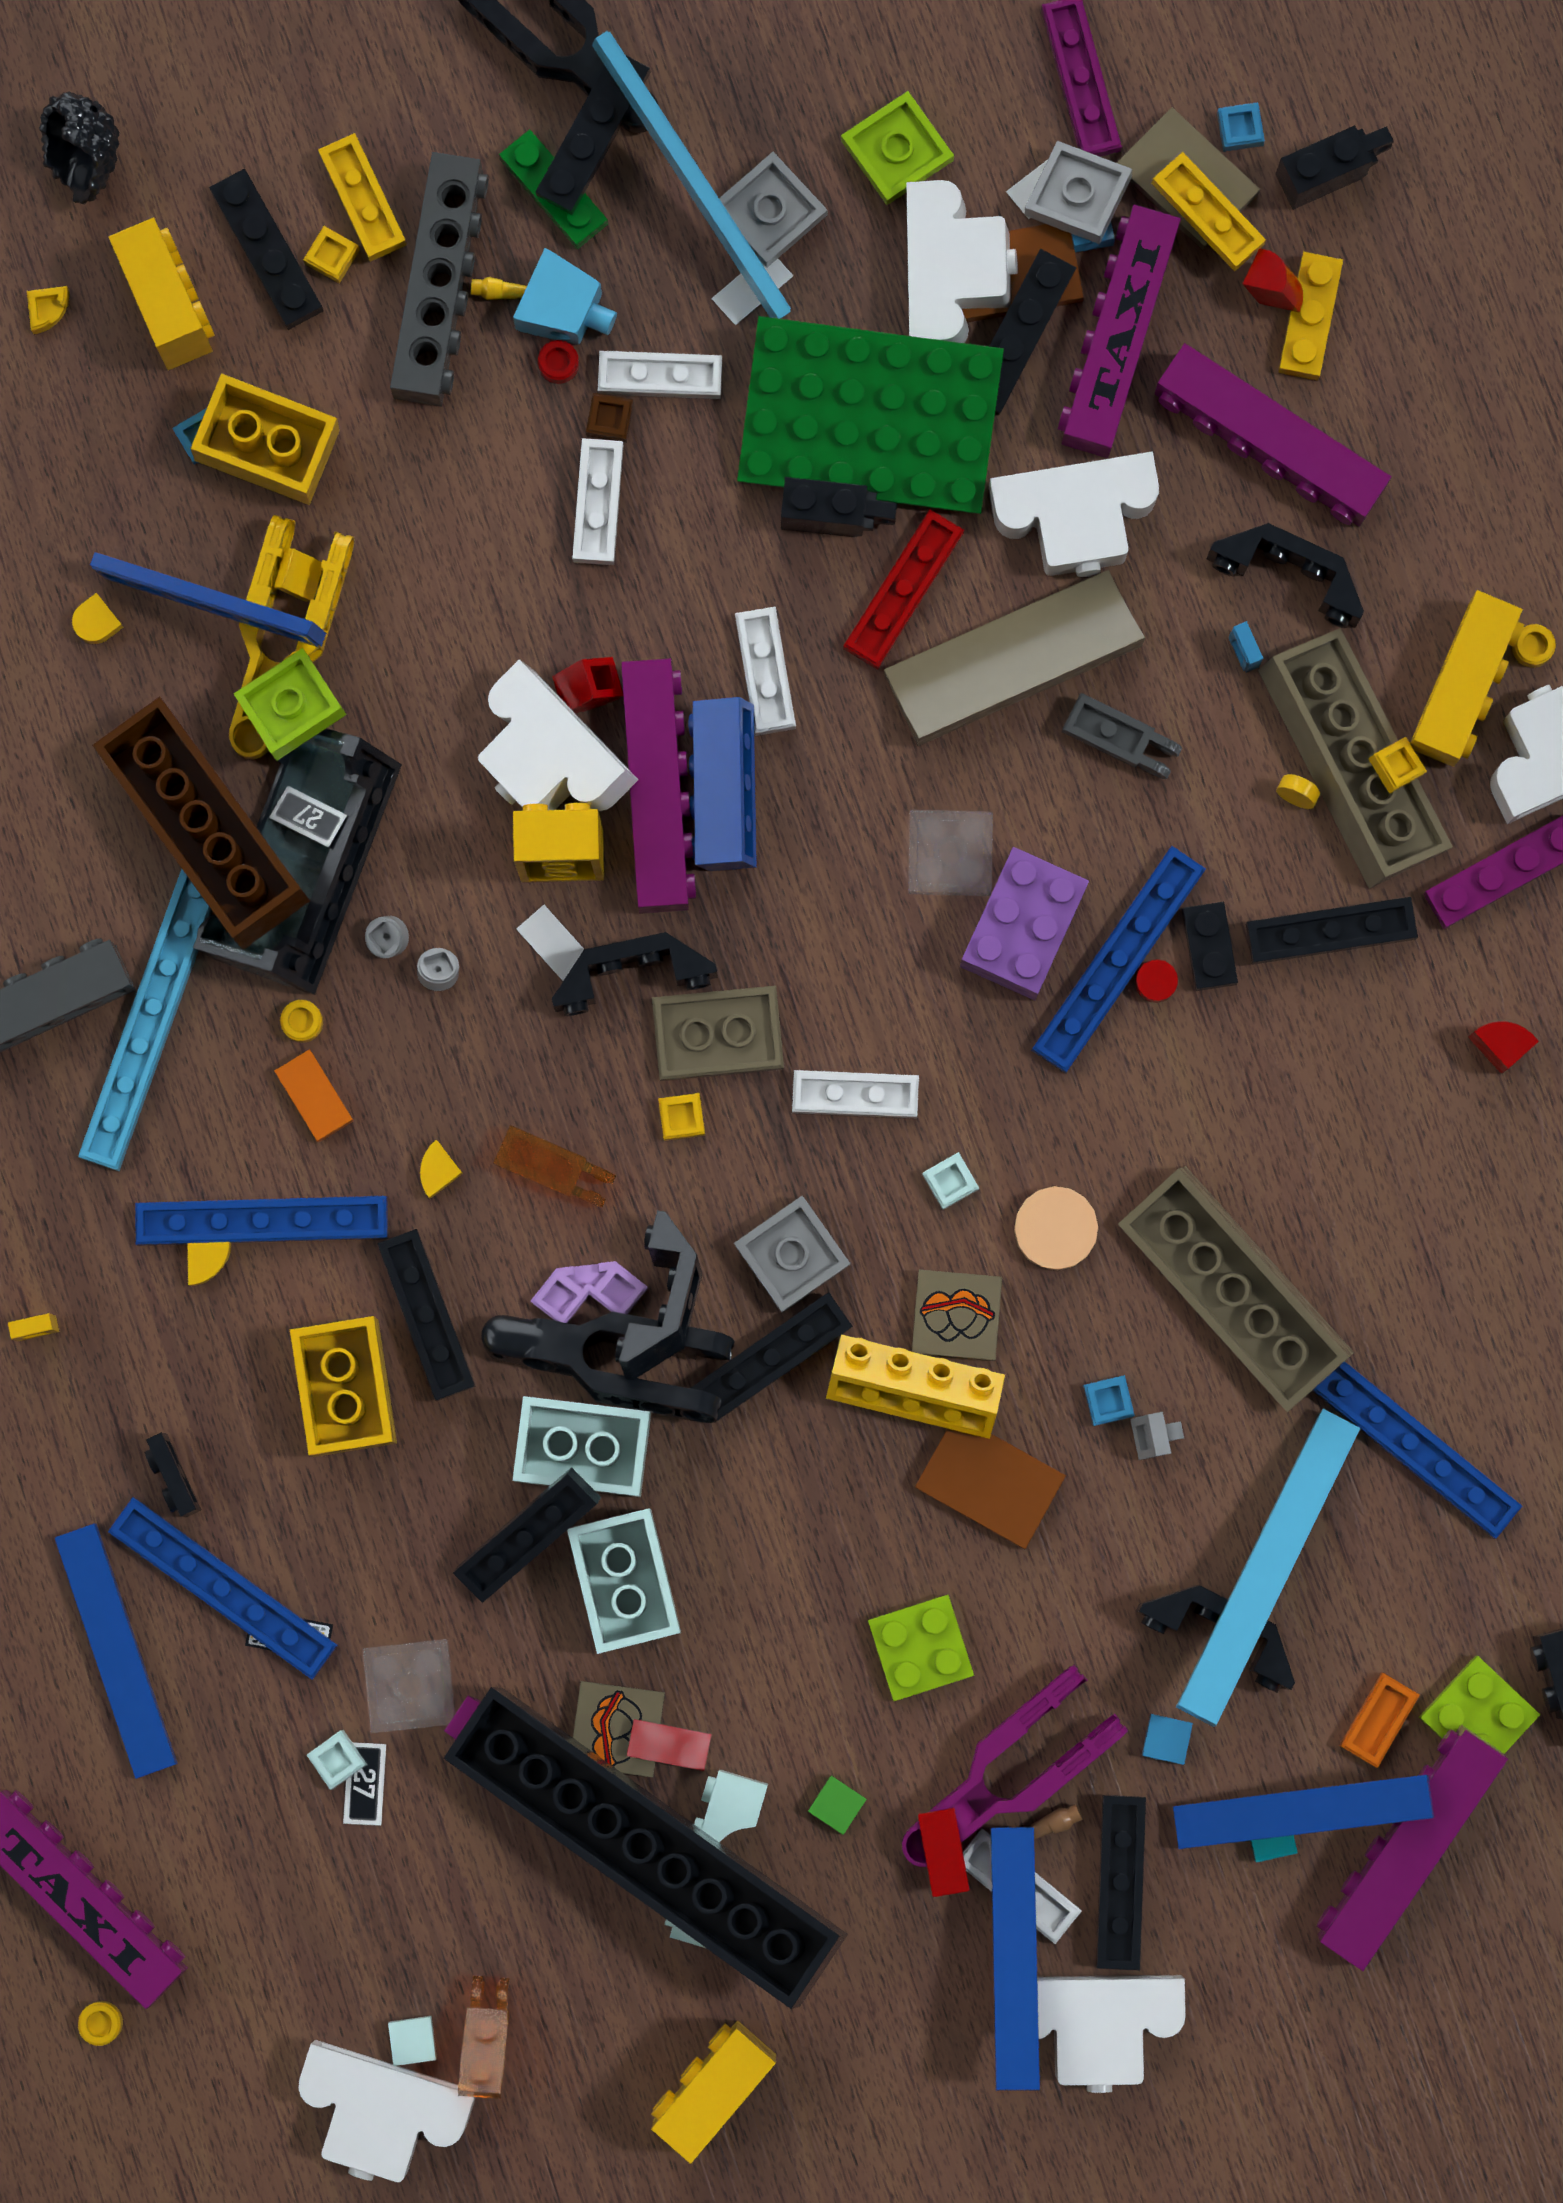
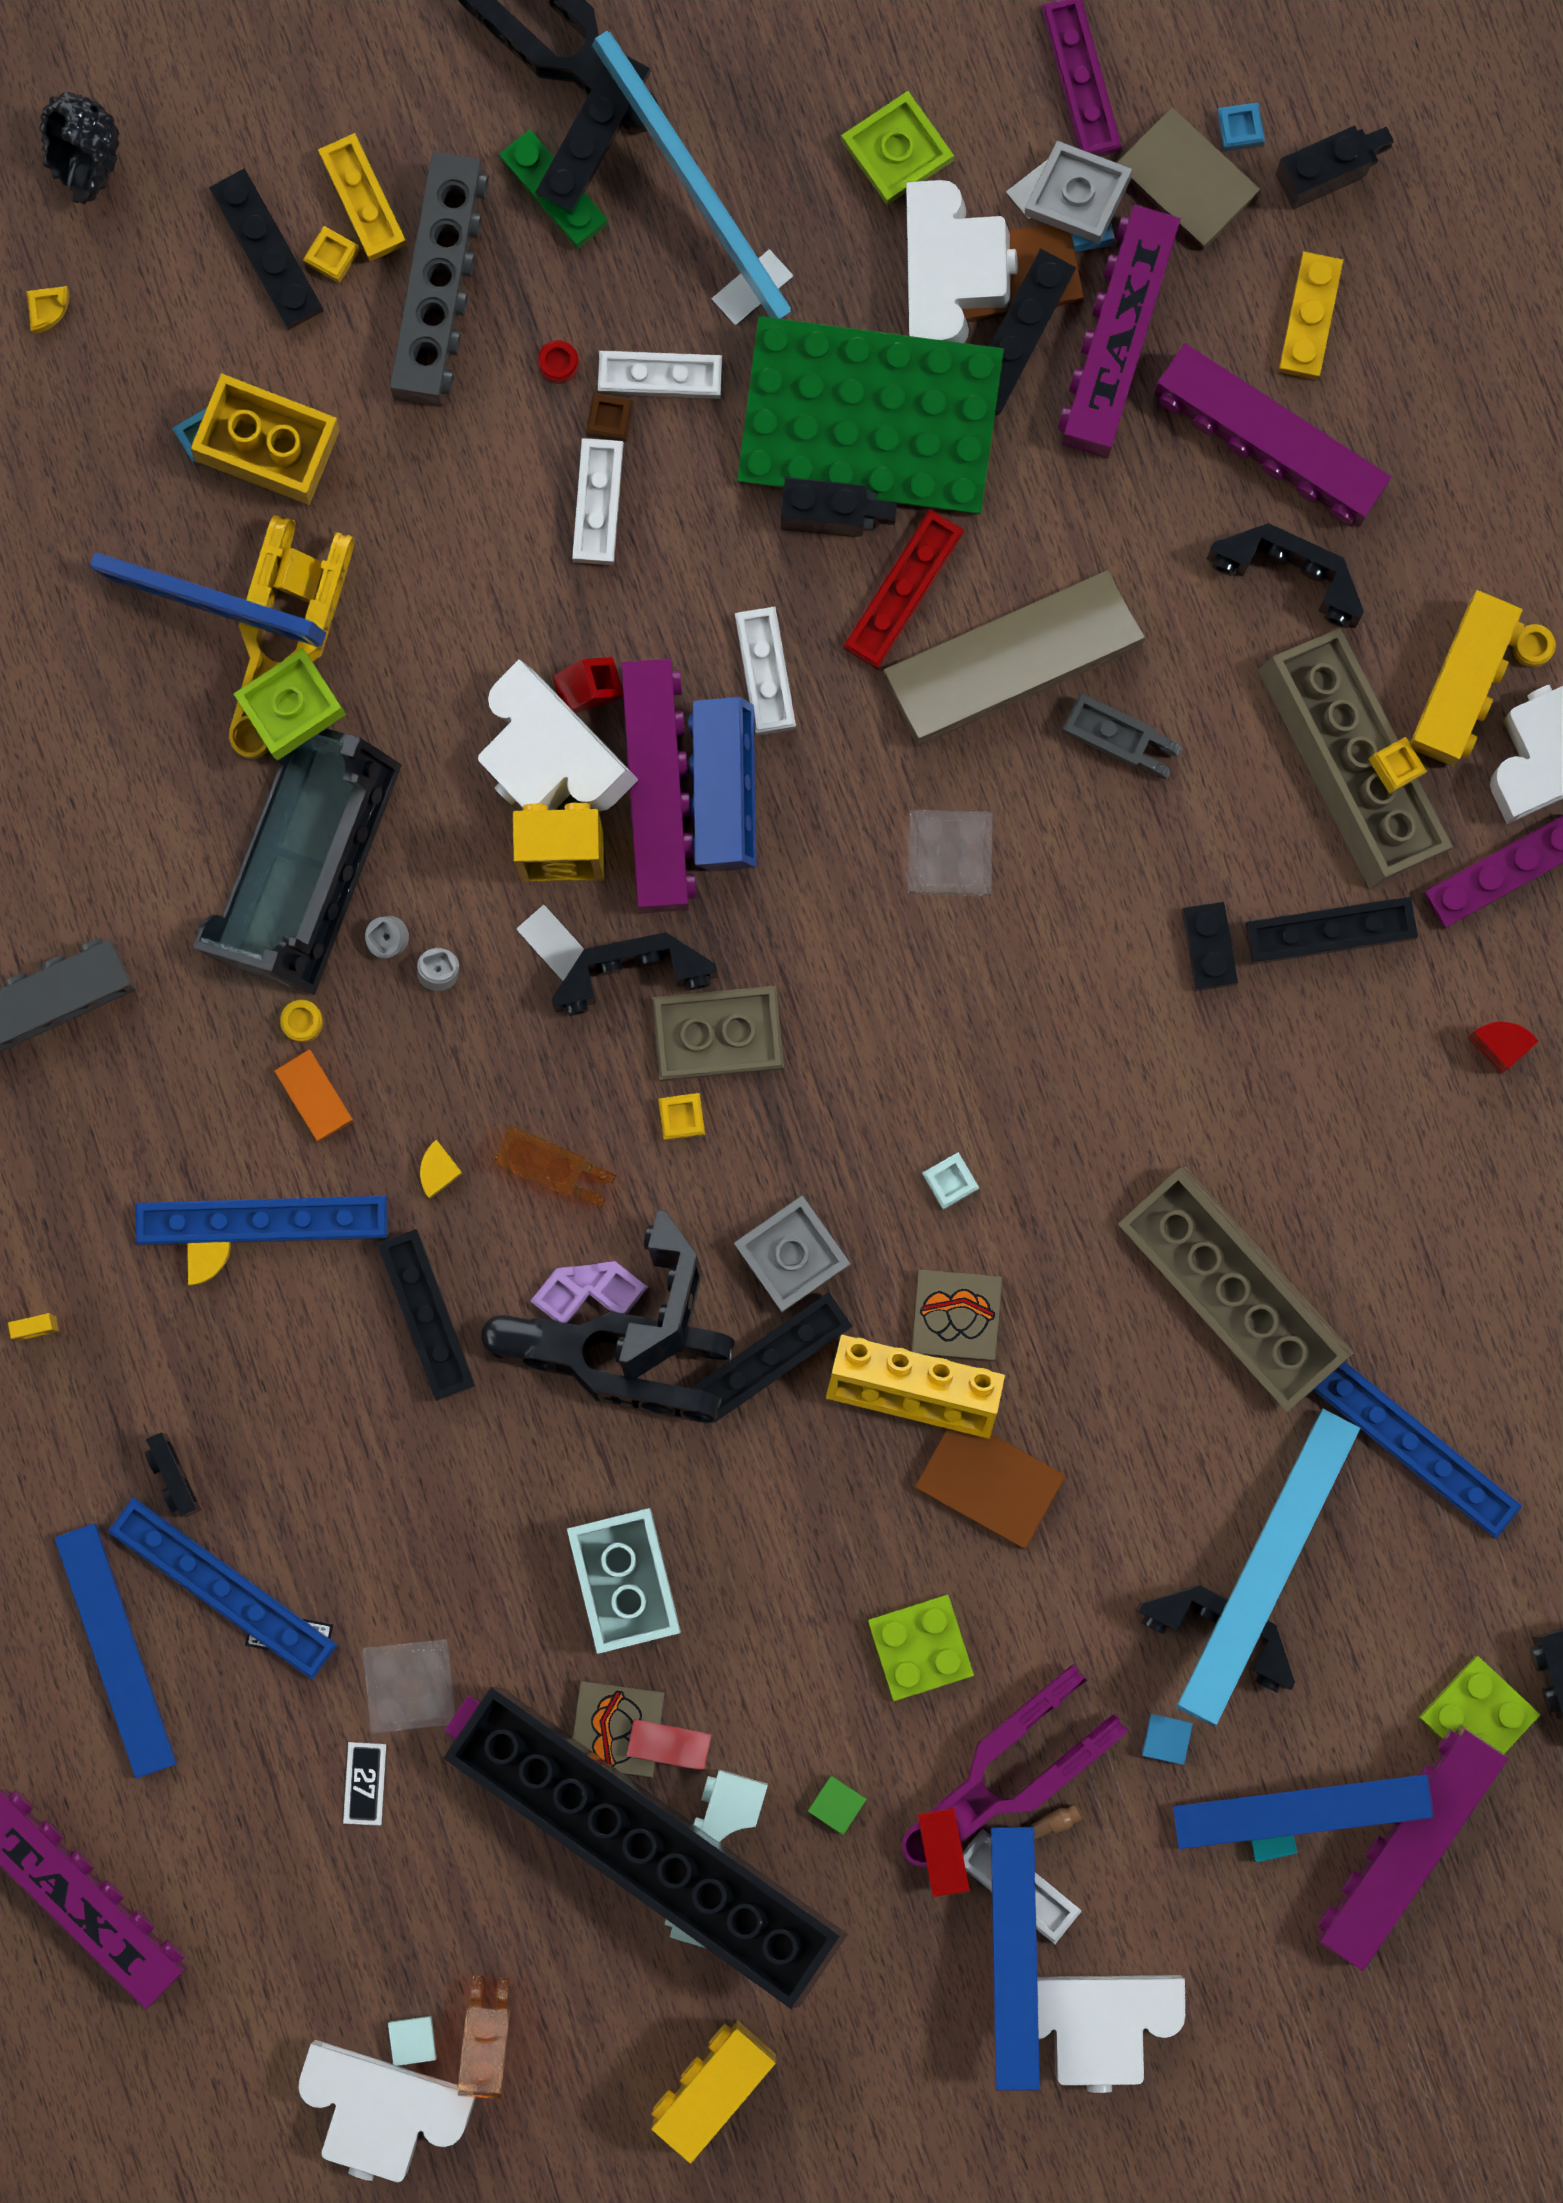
(95, 621): yellow tile -> none
(100, 2023): yellow tile -> none
(146, 1028): medium azure tile -> none
(163, 292): yellow brick -> none
(201, 823): reddish brown brick -> none
(308, 816): sticker -> none
(336, 1759): light aqua tile -> none
(343, 1386): yellow brick -> none
(495, 288): yellow piece -> none
(527, 1535): black plate -> none
(562, 302): medium azure torso -> none
(597, 1441): light aqua brick -> none
(772, 208): light grey plate -> none
(855, 1094): white tile -> none
(1024, 923): medium lavender brick -> none
(1056, 1228): light nougat tile -> none
(1077, 510): white brick -> none
(1108, 1400): dark azure tile -> none
(1118, 959): blue tile -> none
(1121, 1882): black plate -> none
(1153, 1435): light grey tile -> none
(1156, 981): red tile -> none
(1208, 211): yellow plate -> none
(1245, 647): dark azure tile -> none
(1273, 282): red brick -> none
(1298, 791): yellow tile -> none
(1379, 1720): orange tile -> none

